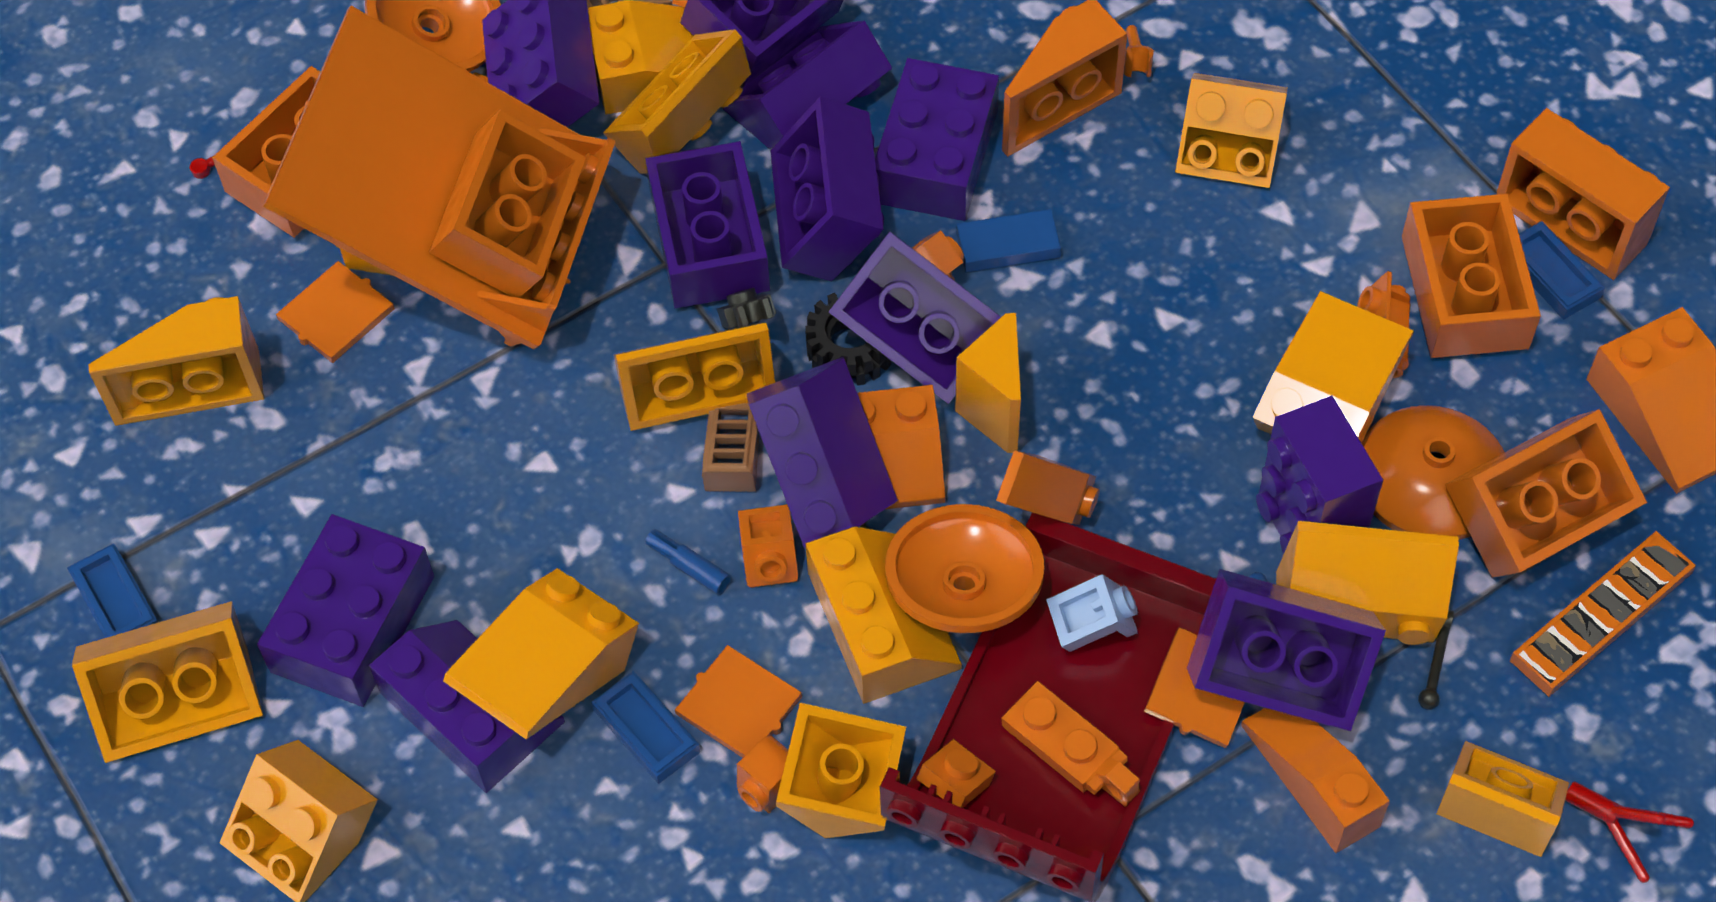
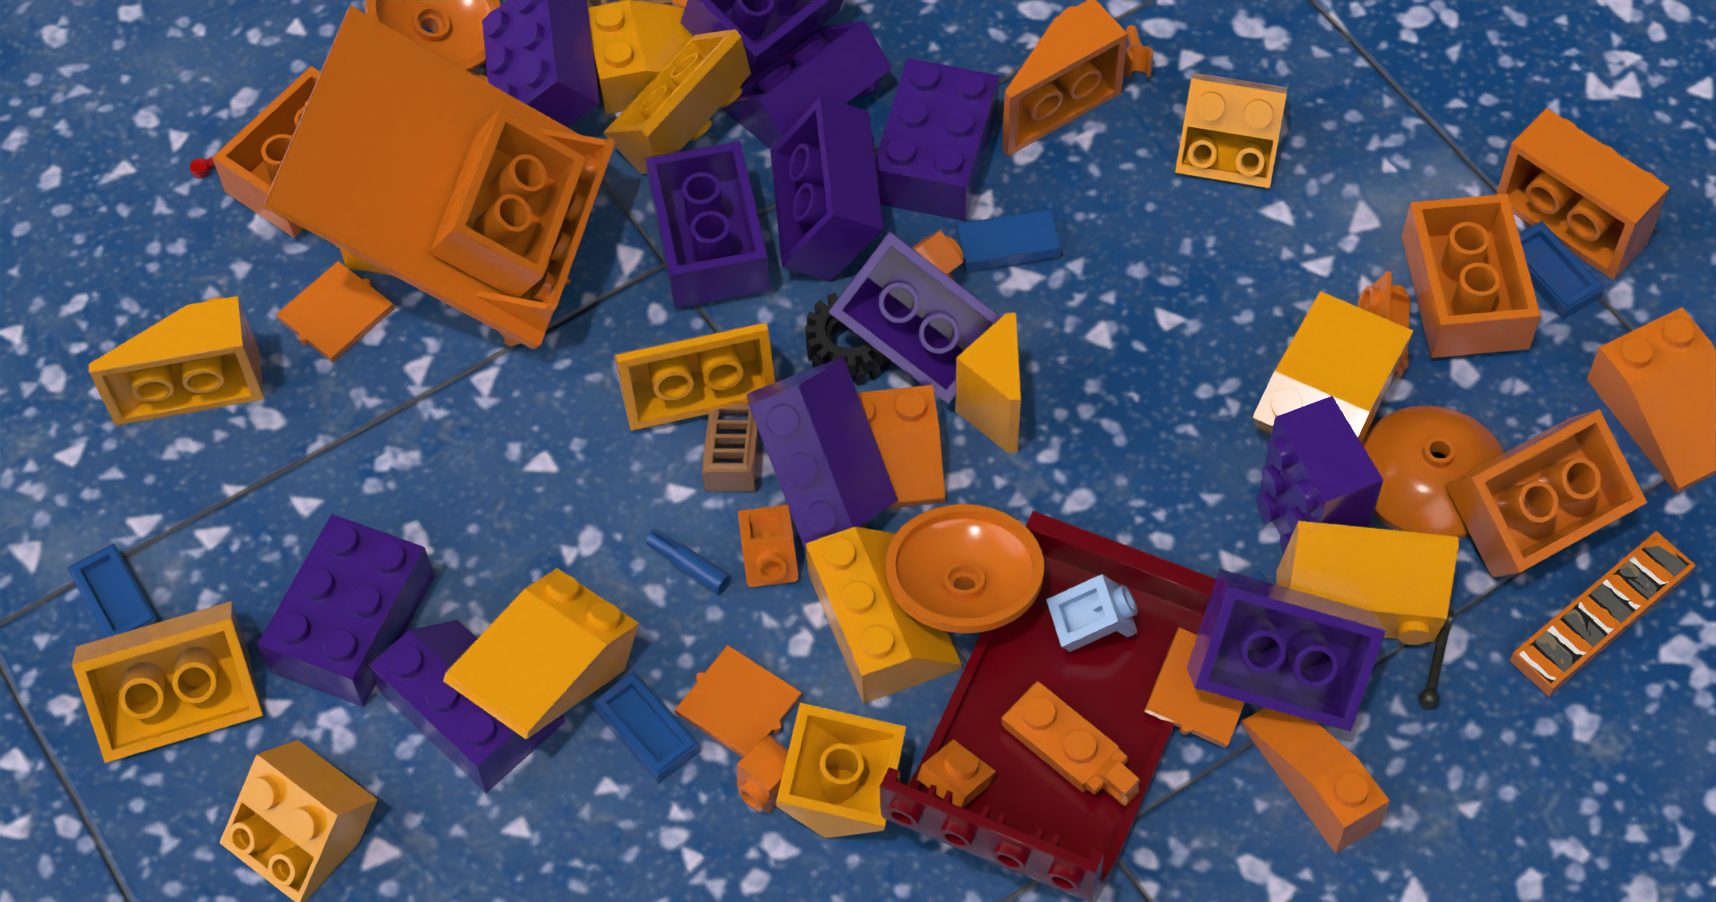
(746, 308): pearl dark grey plate -> none
(1048, 488): orange slope -> none
(1504, 799): light orange slope -> none
(1611, 812): red plant -> none

